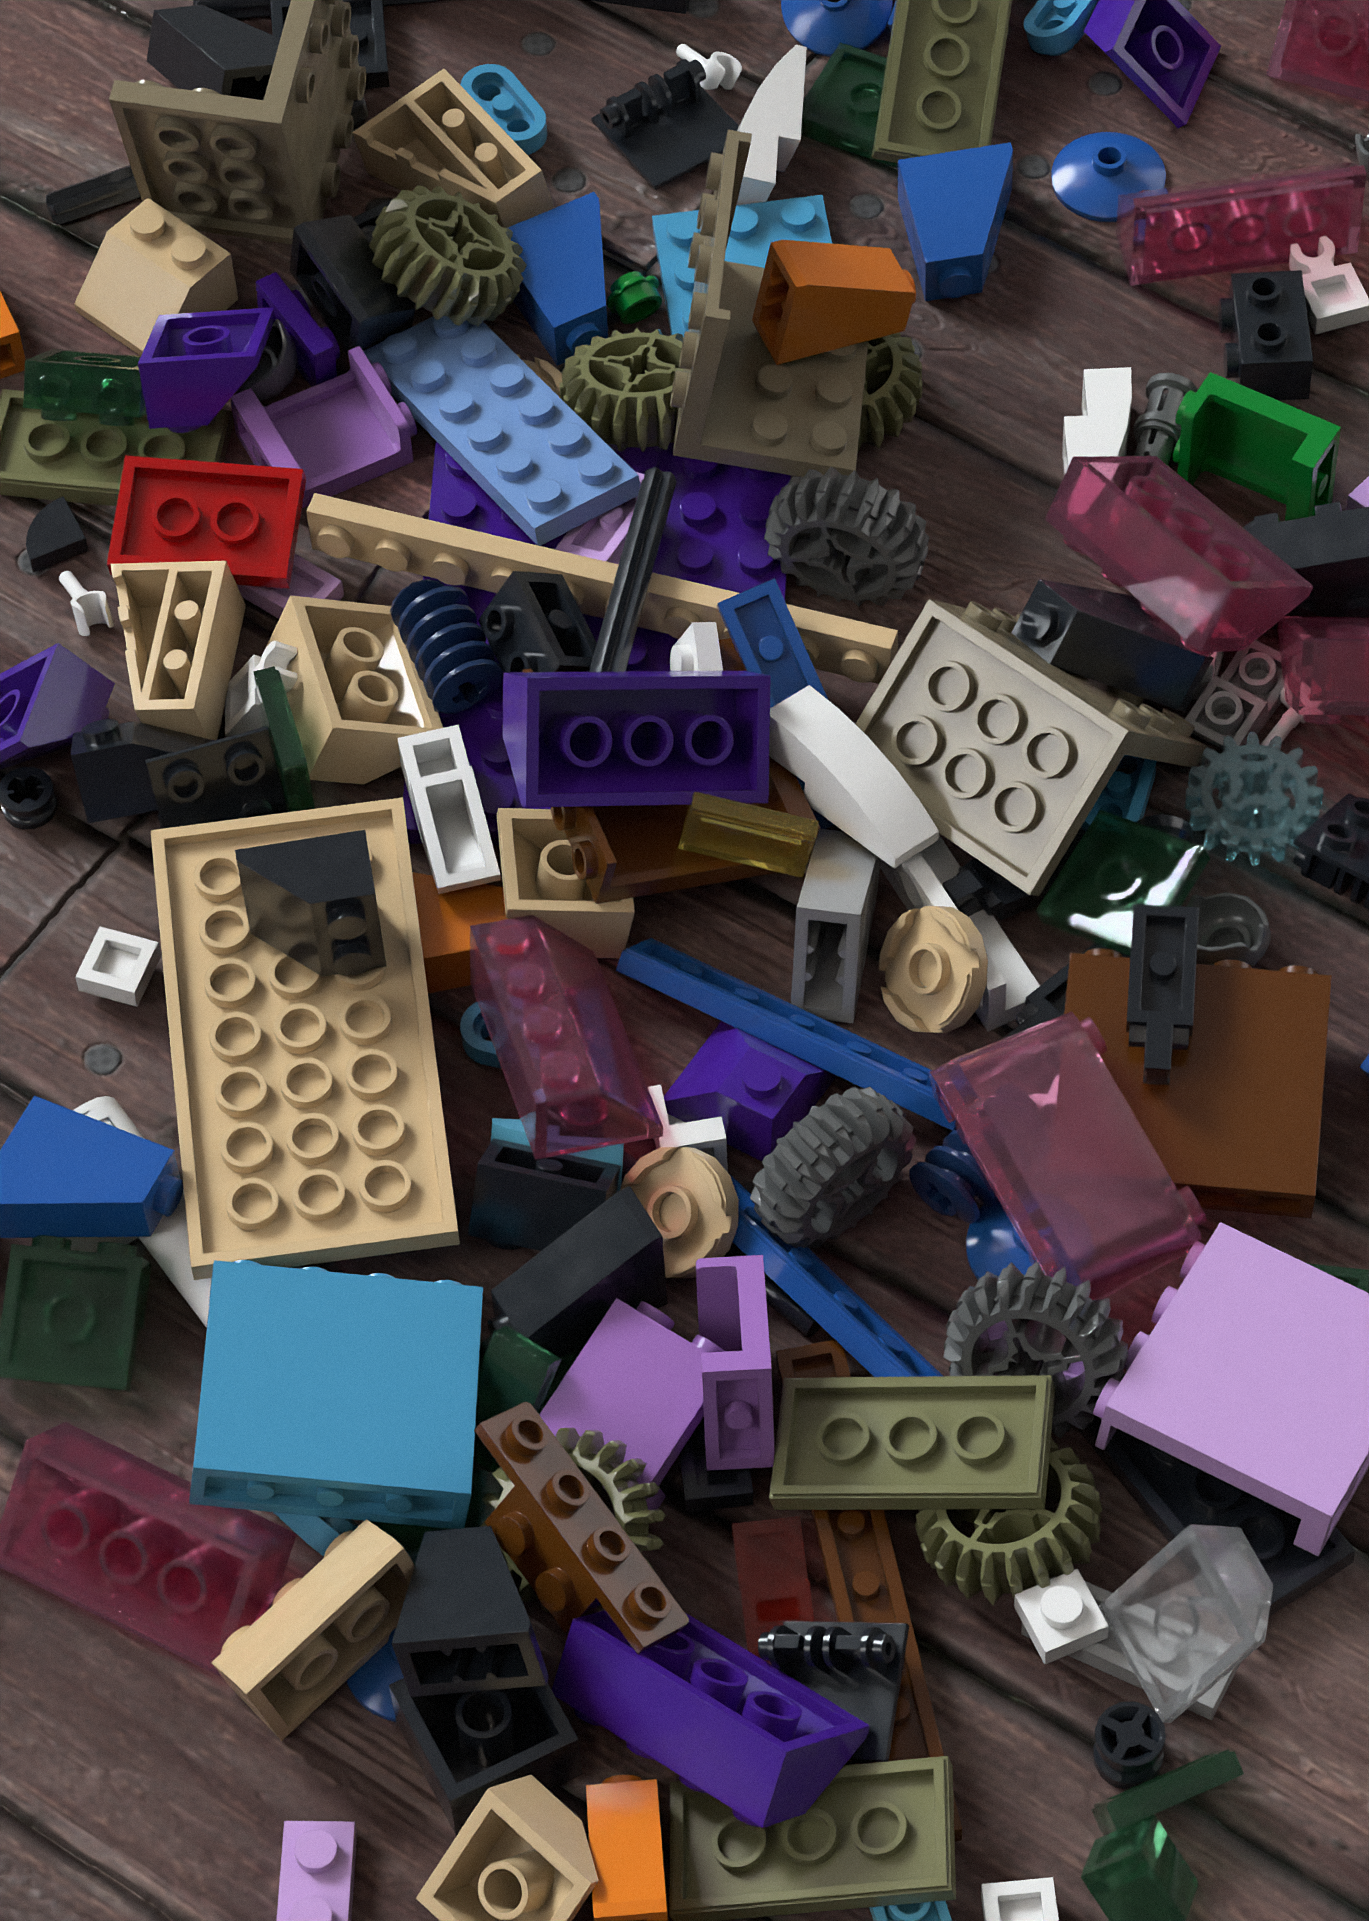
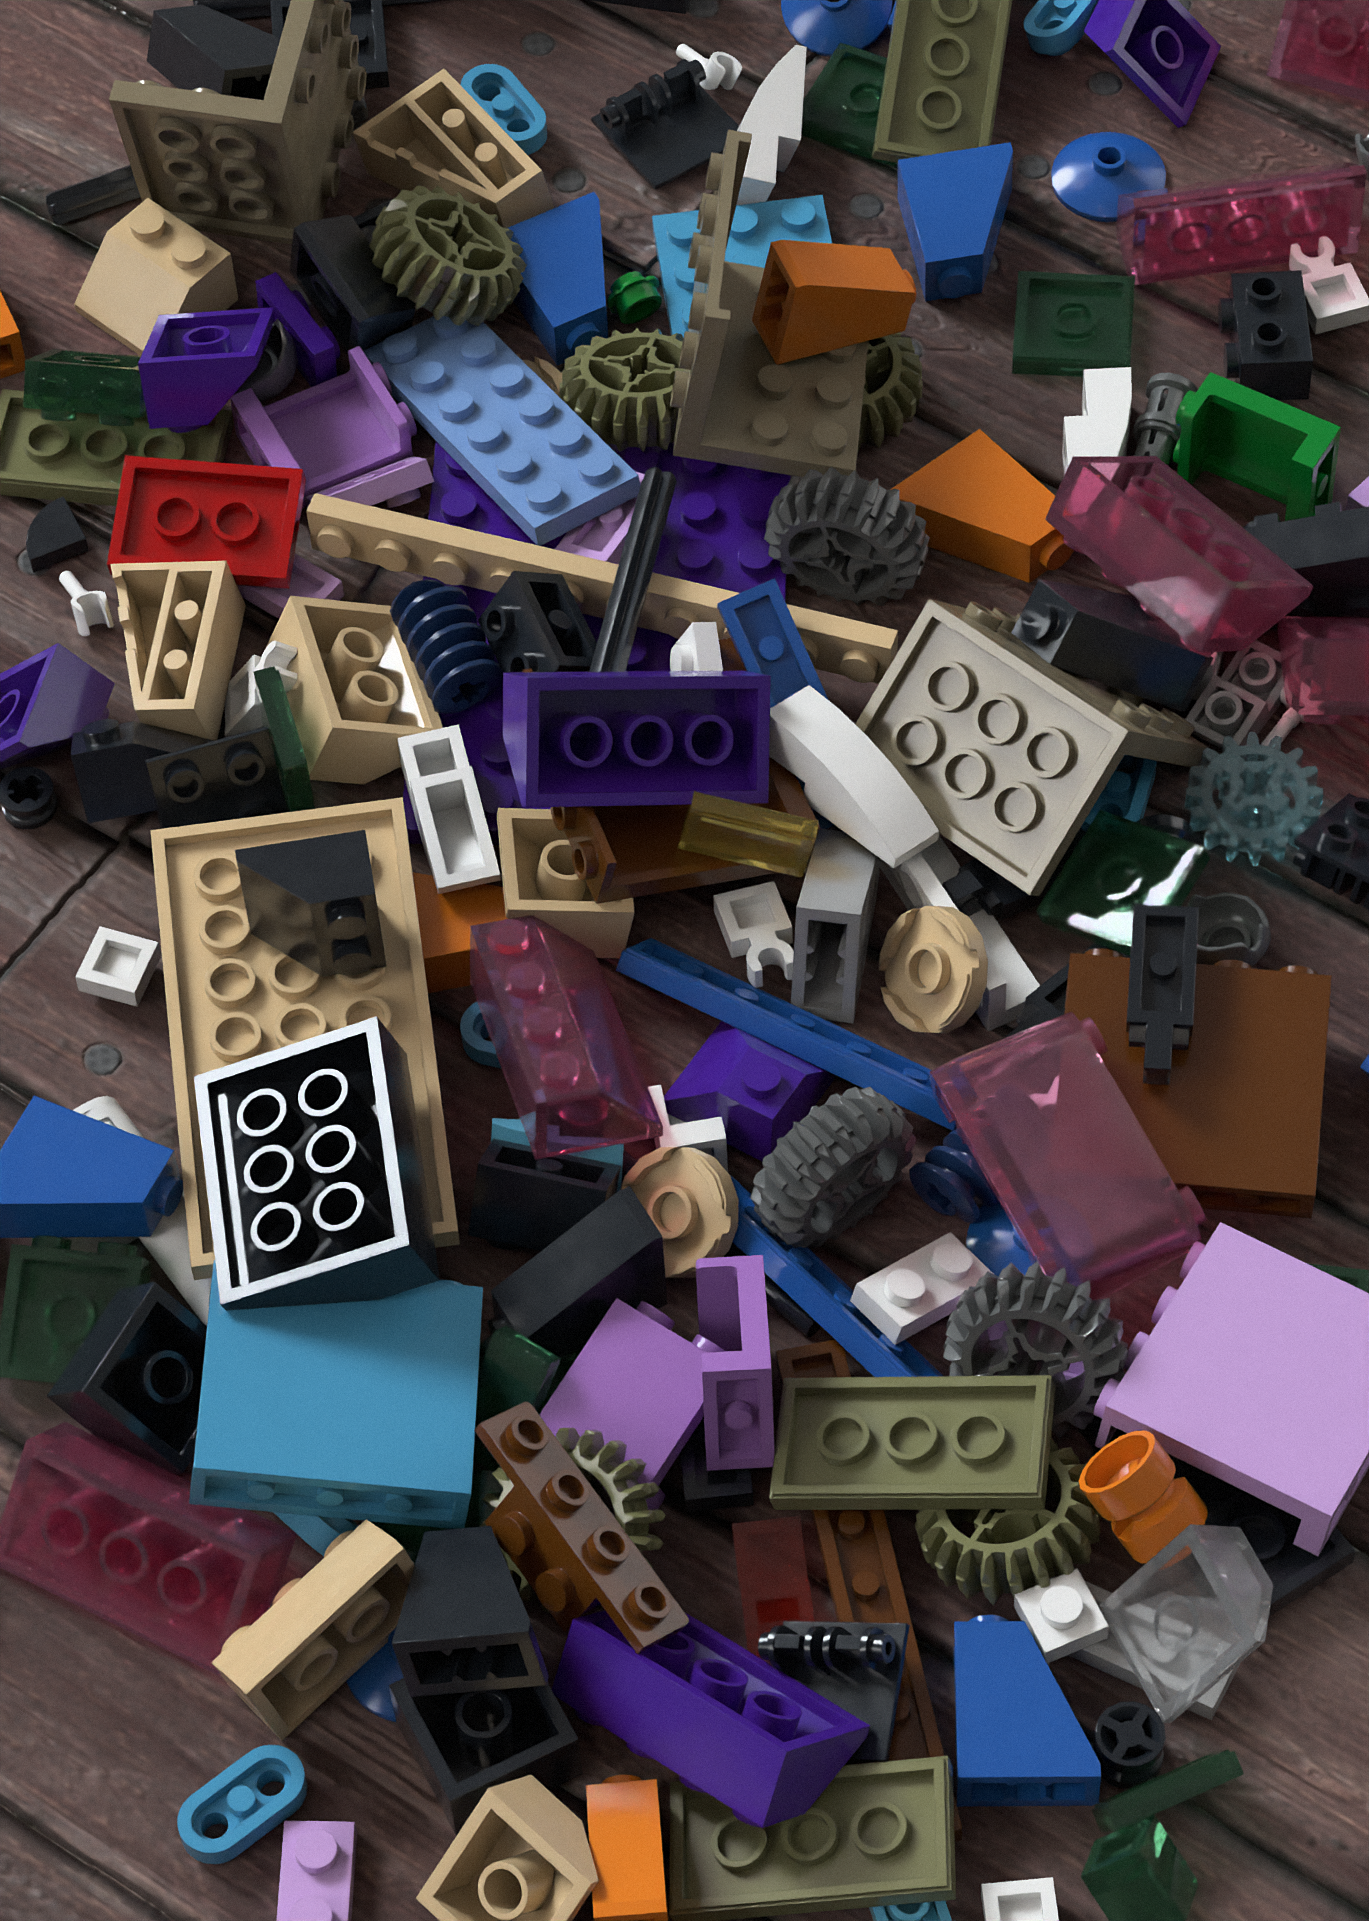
(139, 1377): none -> black brick
(236, 1802): none -> dark azure plate
(316, 1173): none -> black slope
(393, 484): none -> lavender plate
(757, 927): none -> white plate
(918, 1288): none -> white plate
(986, 510): none -> orange slope
(1014, 1723): none -> blue slope
(1072, 323): none -> clear green tile
(1136, 1490): none -> orange wheel

